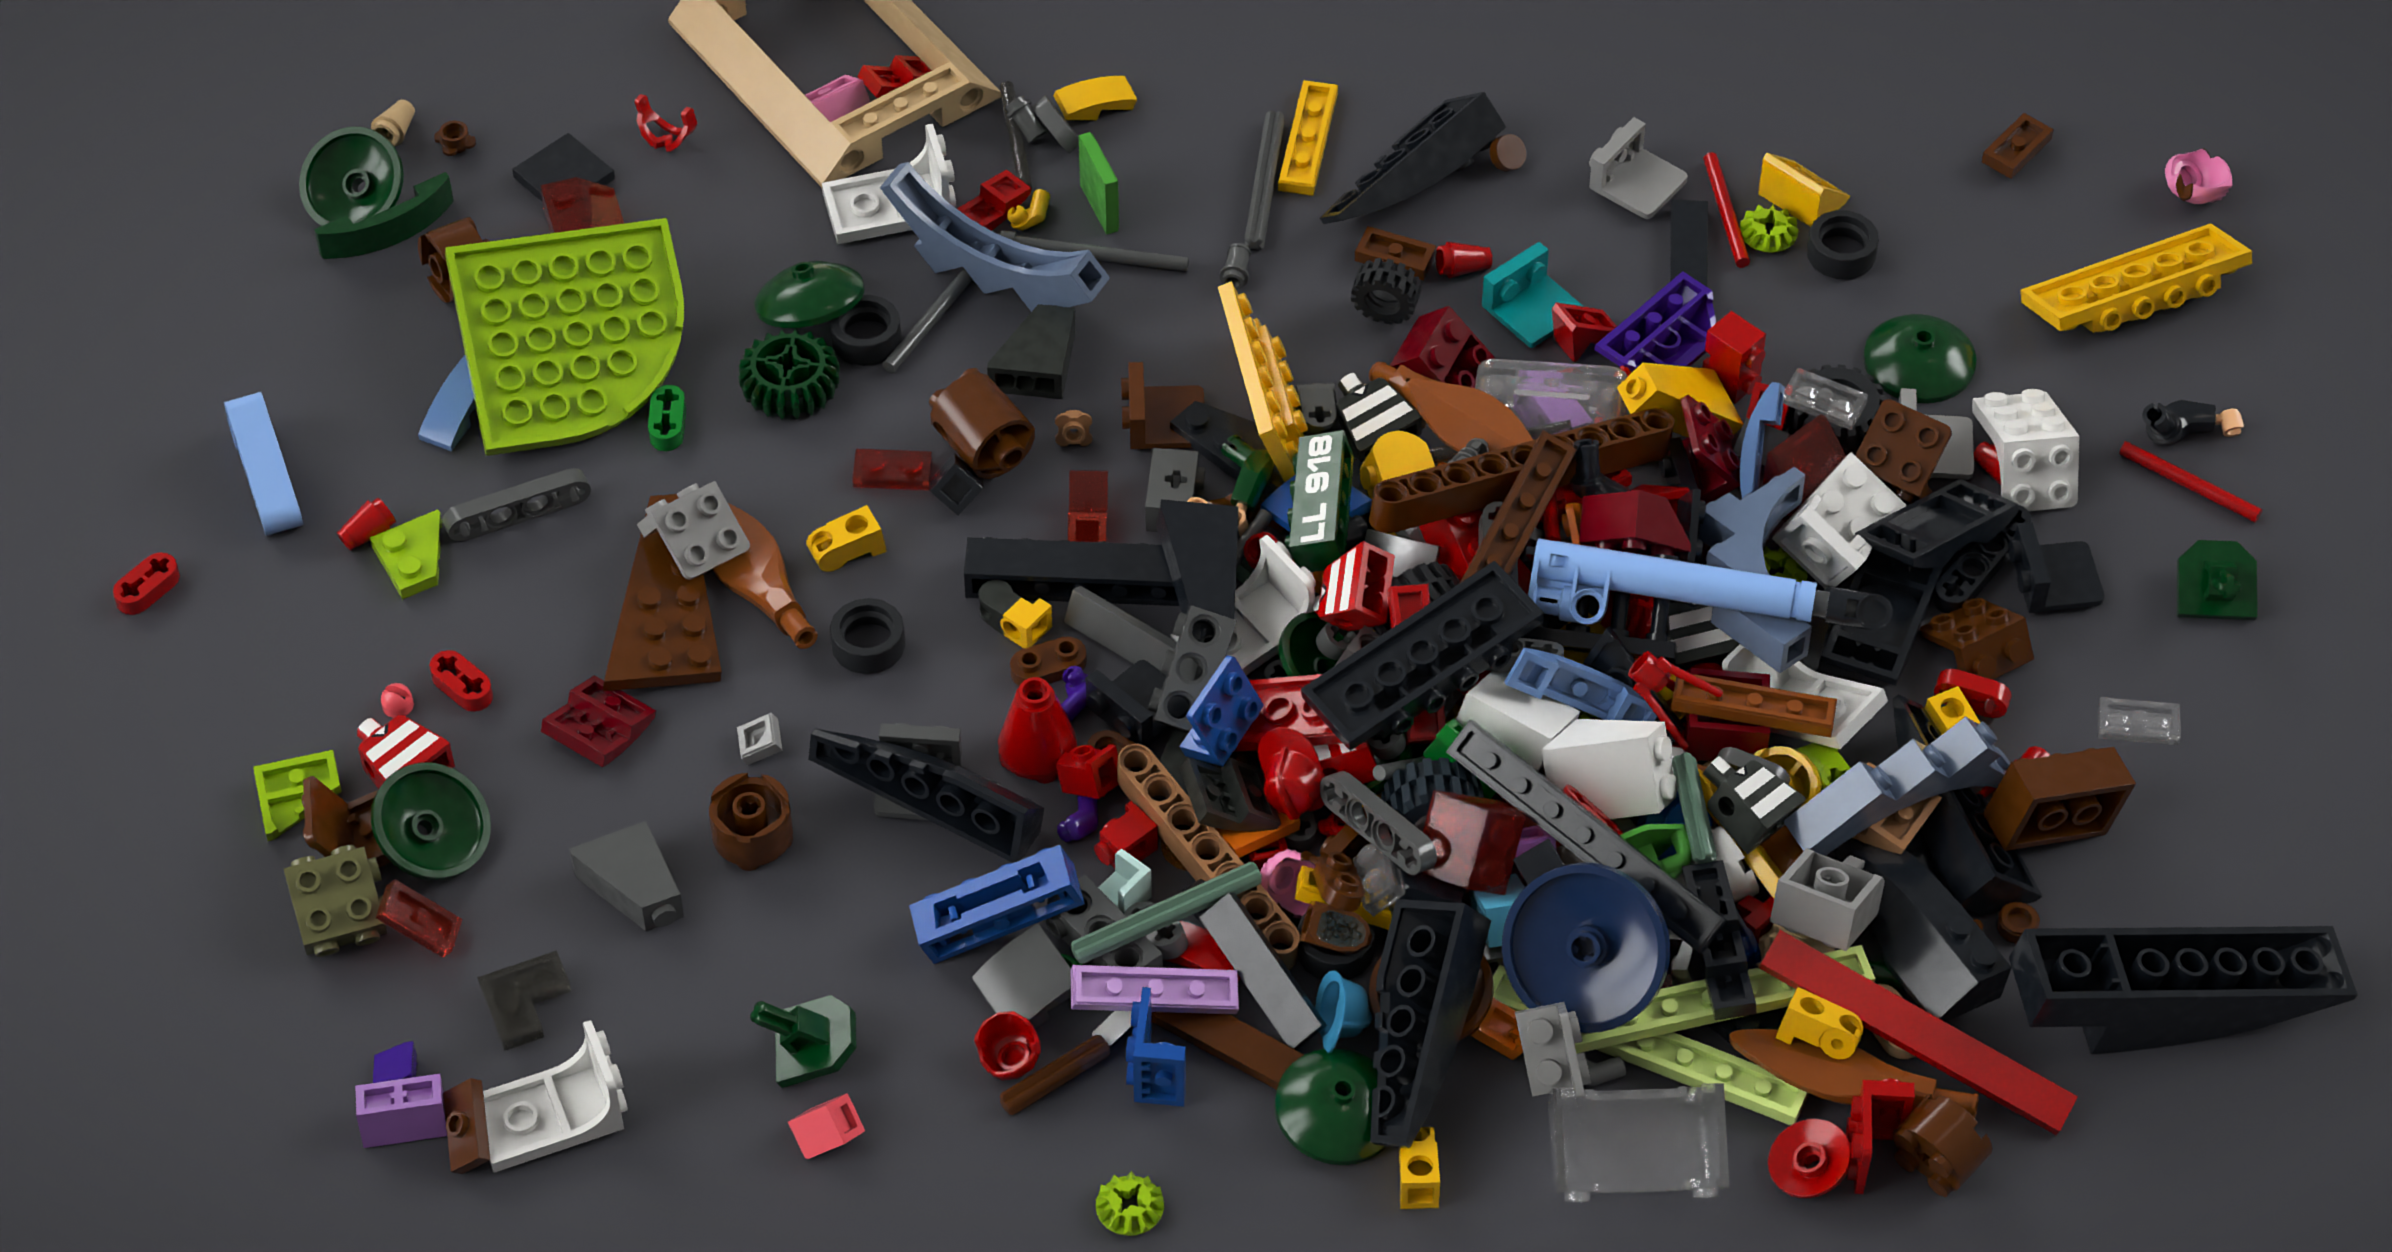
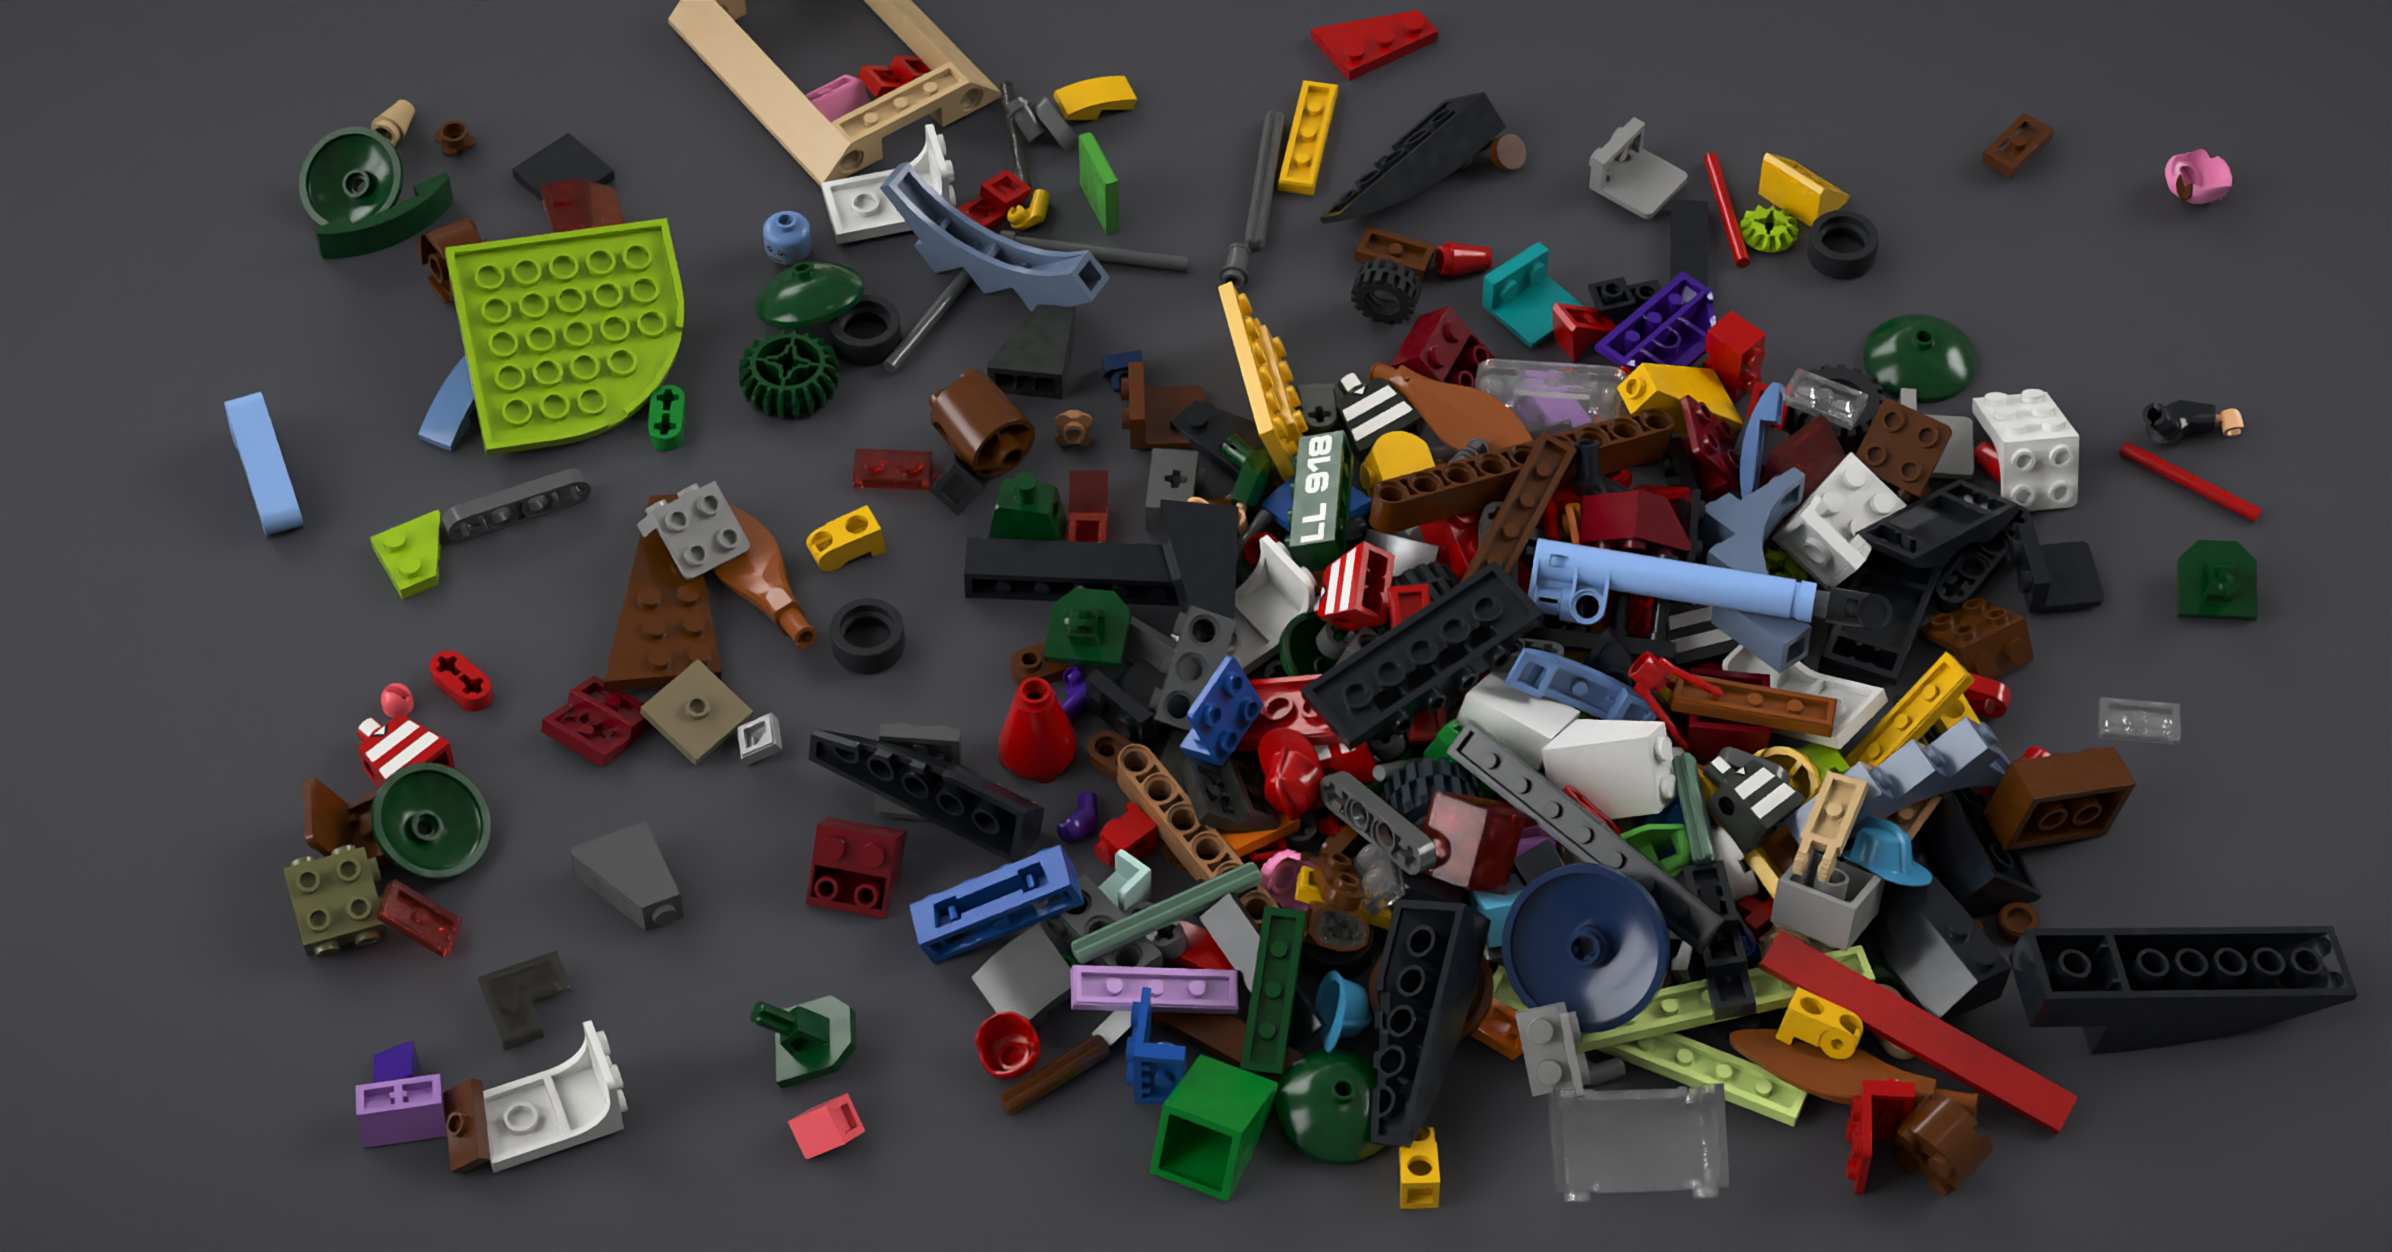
(146, 583): red beam -> none
(282, 788): lime wing -> none
(366, 522): red cone -> none
(647, 115): red helmet -> none
(696, 712): none -> dark tan plate
(750, 820): reddish brown brick -> none
(787, 237): none -> medium blue head
(855, 866): none -> dark red slope
(1013, 615): leg -> none
(1028, 510): none -> dark green torso
(1088, 629): none -> dark green piece
(1088, 771): red brick -> none
(1117, 366): none -> dark blue tile
(1133, 1219): lime gear -> none
(1212, 1126): none -> green slope
(1273, 991): none -> dark green plate
(1373, 42): none -> red wing
(1618, 300): none -> black slope
(1799, 1147): red dish -> none
(1830, 823): none -> tan hinge
(1887, 853): none -> dark azure piece
(1914, 712): none -> yellow tile
(2138, 281): yellow plate -> none

